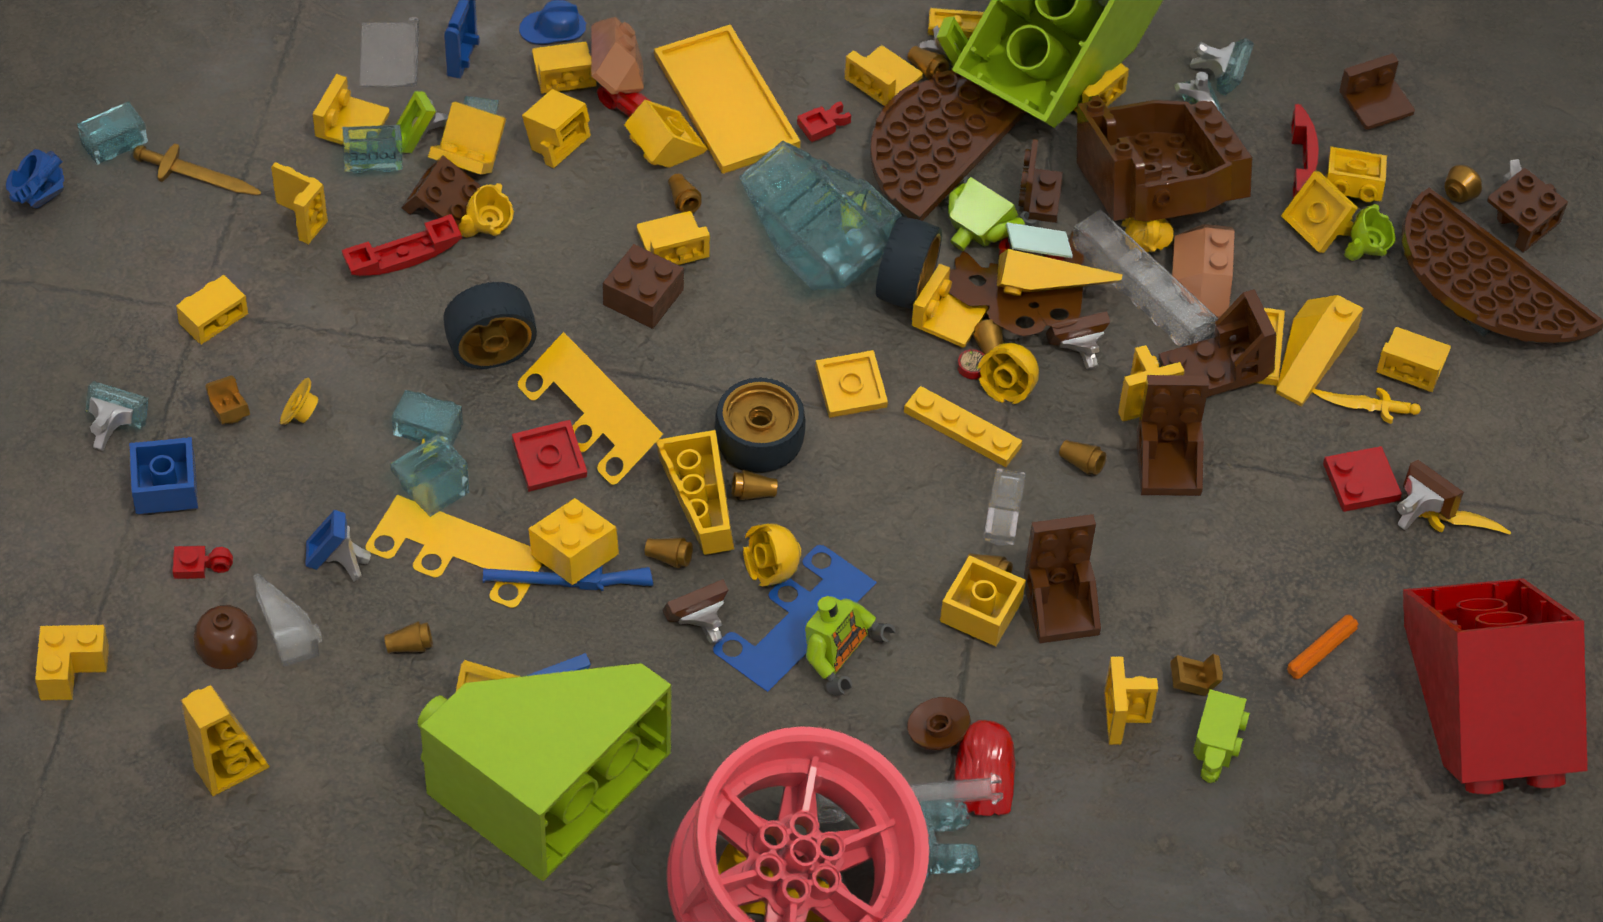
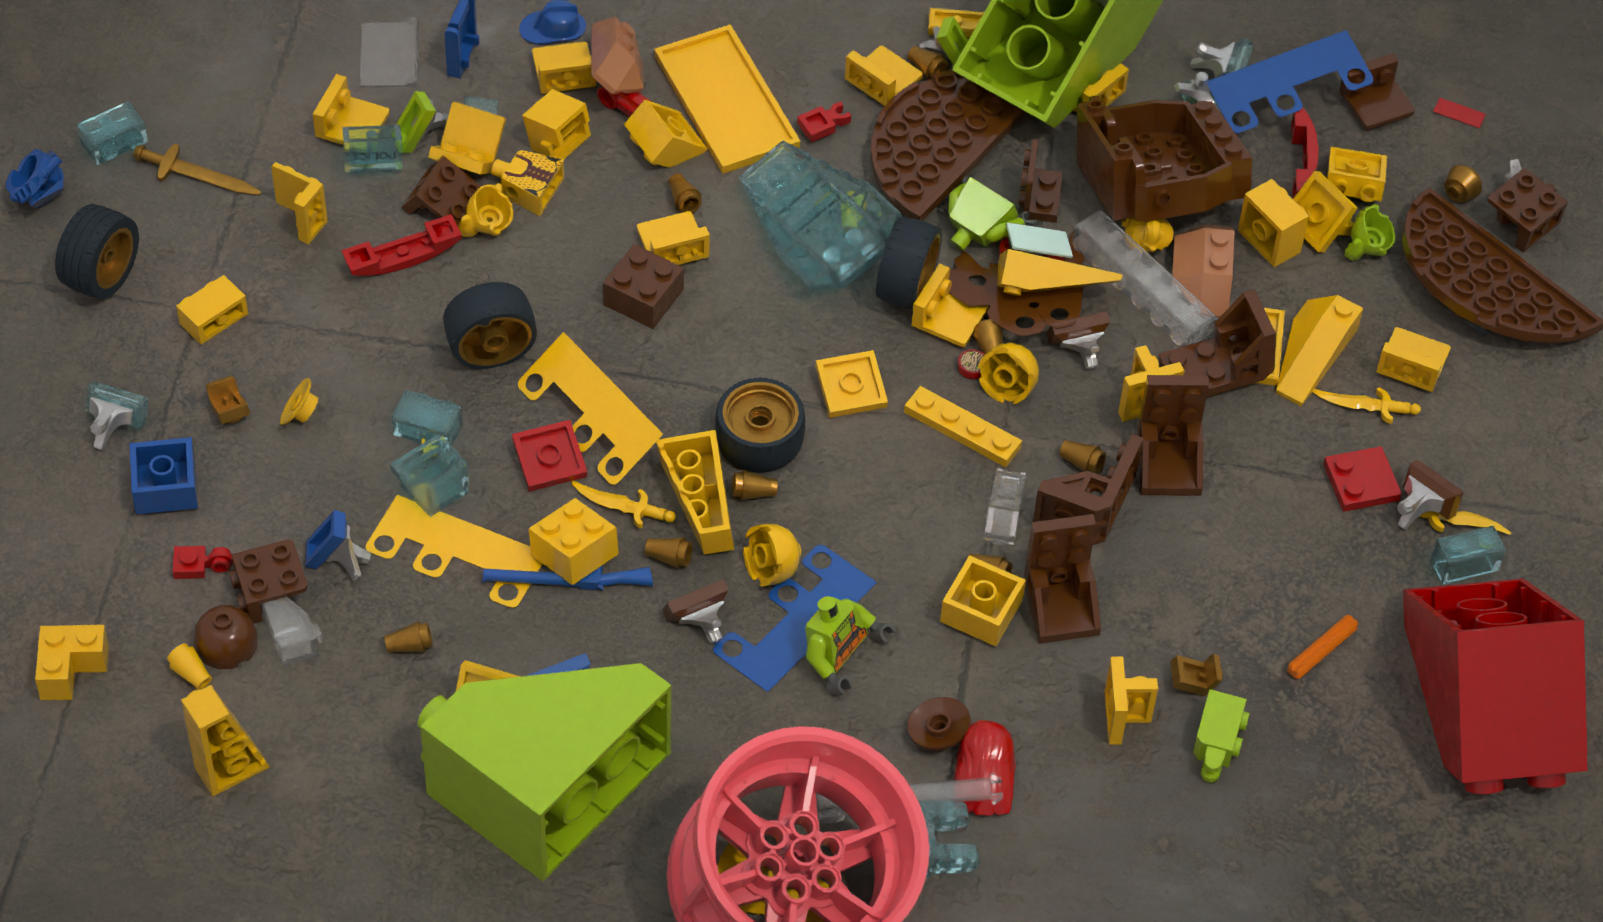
(97, 251): none -> black wheel
(189, 666): none -> yellow cone
(266, 575): none -> reddish brown bracket
(530, 179): none -> yellow torso
(625, 504): none -> yellow piece
(1072, 494): none -> reddish brown bracket
(1273, 222): none -> yellow brick
(1282, 72): none -> blue piece
(1459, 112): none -> red sticker
(1468, 554): none -> clear light blue piece

